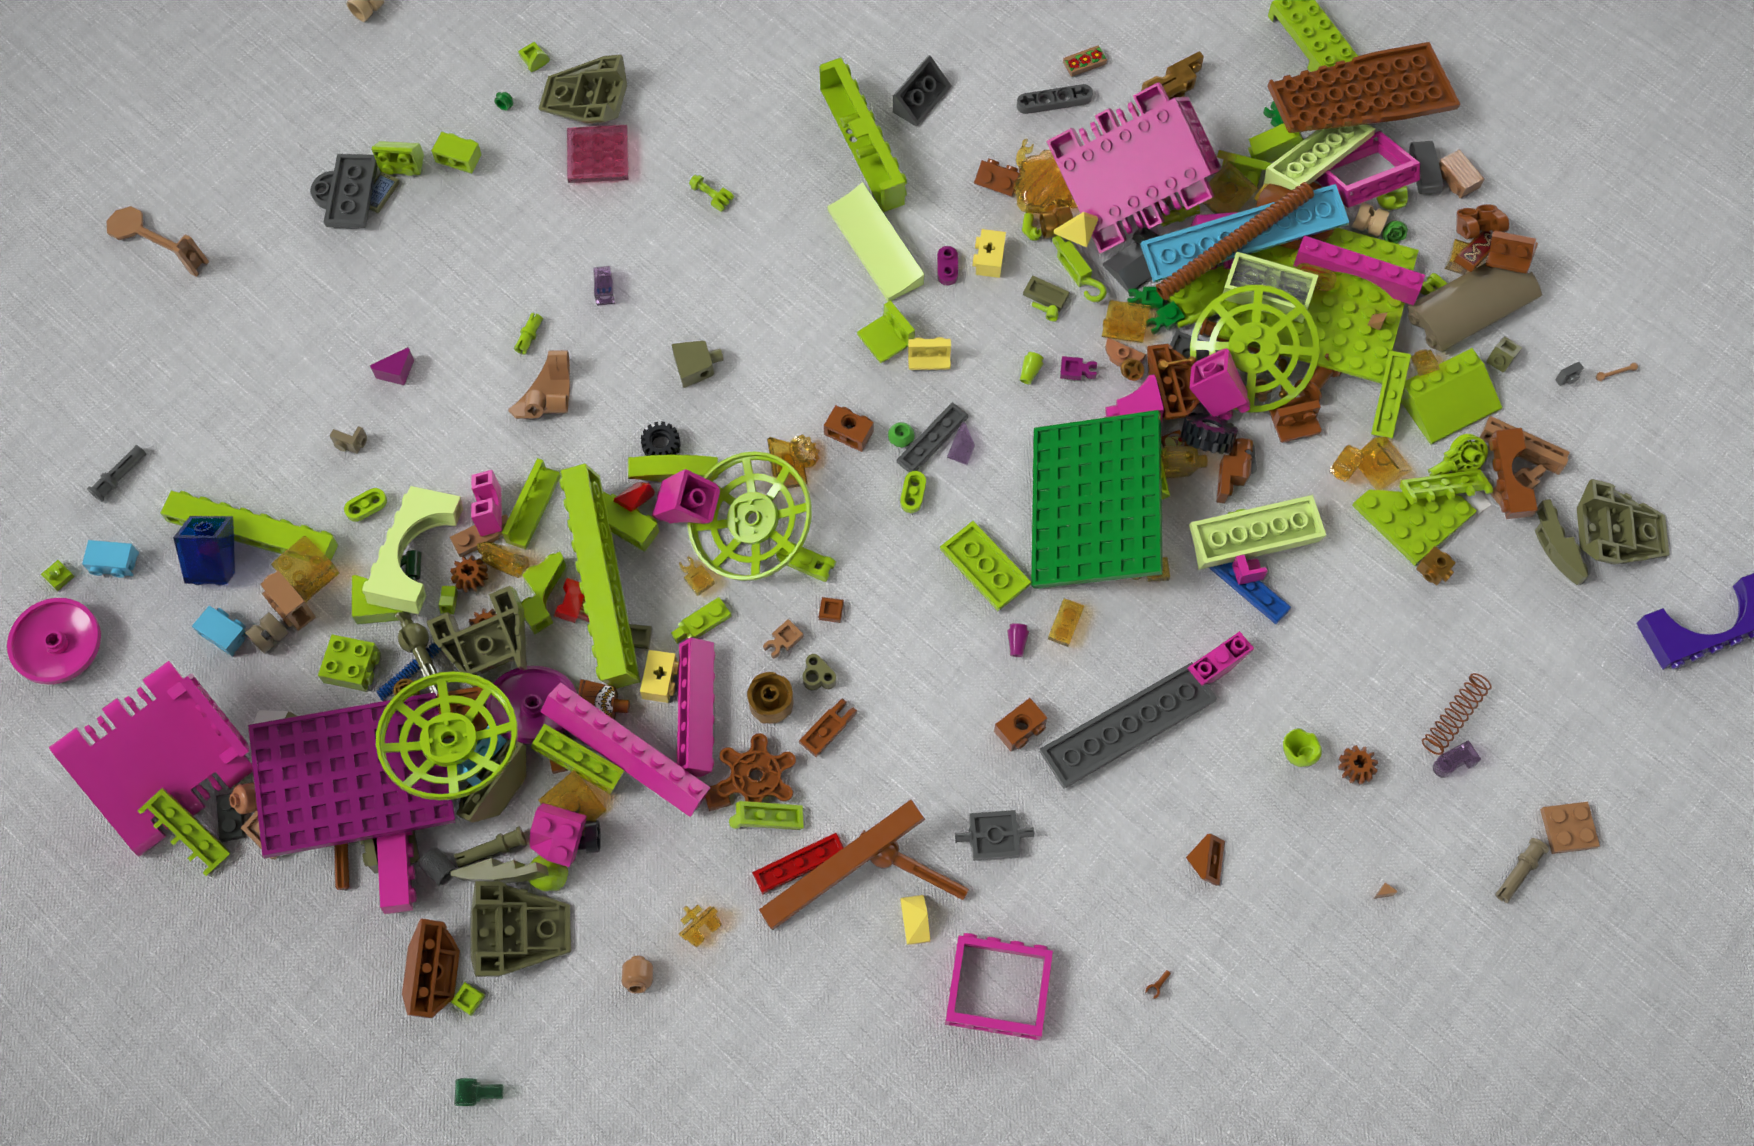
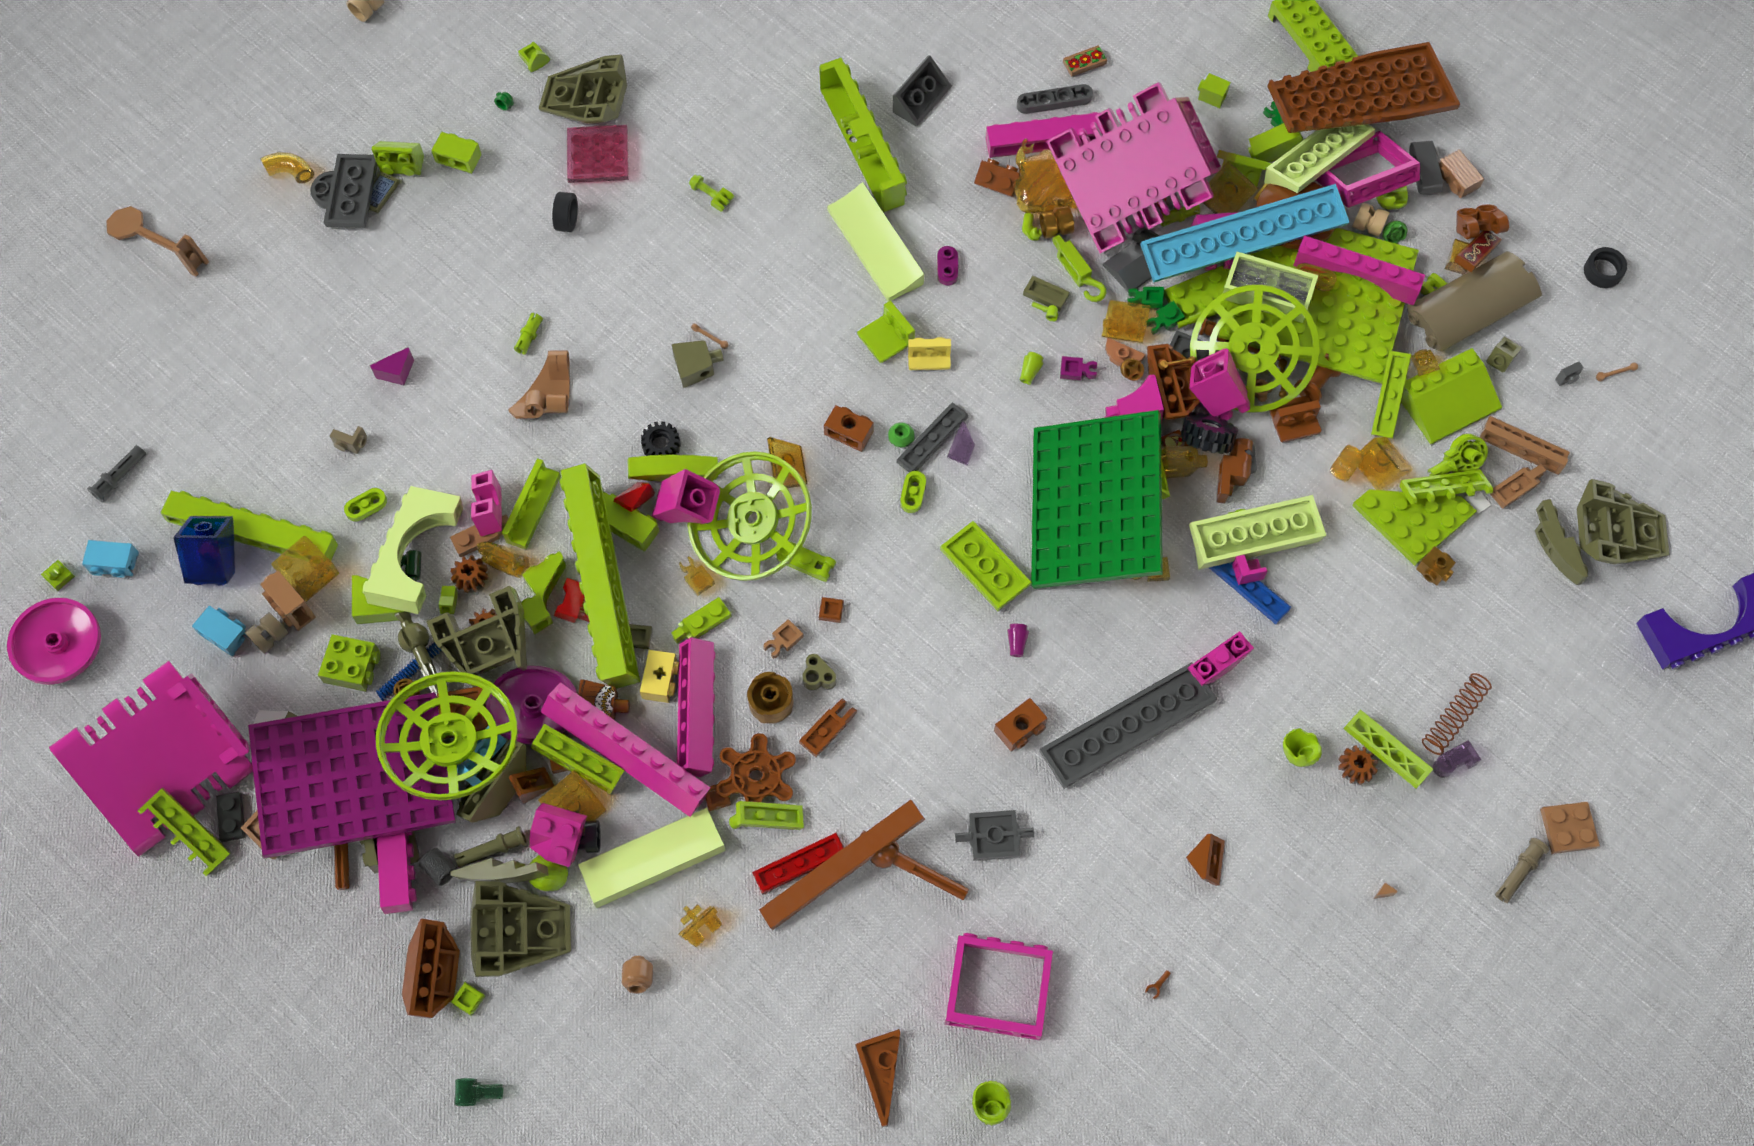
(244, 798): nougat head -> none
(289, 163): none -> clear yellow cylinder
(531, 783): none -> dark orange slope
(565, 211): none -> black tyre
(603, 285): clear purple leg -> none
(651, 857): none -> yellowish green arch
(724, 344): none -> medium nougat hinge
(801, 457): clear yellow gear -> none
(878, 1062): none -> dark orange wing
(915, 919): light yellow slope -> none
(990, 253): light yellow brick -> none
(991, 1102): none -> lime hair
(1008, 138): none -> dark pink brick
(1066, 622): clear yellow plate -> none
(1078, 229): light yellow slope -> none
(1179, 76): pearl gold plate -> none
(1213, 90): none -> lime brick
(1235, 240): dark orange piece -> none
(1377, 320): medium nougat piece -> none
(1388, 749): none -> lime fence
(1511, 252): dark orange bracket -> none
(1516, 499): dark orange arch -> none
(1610, 255): none -> black tyre

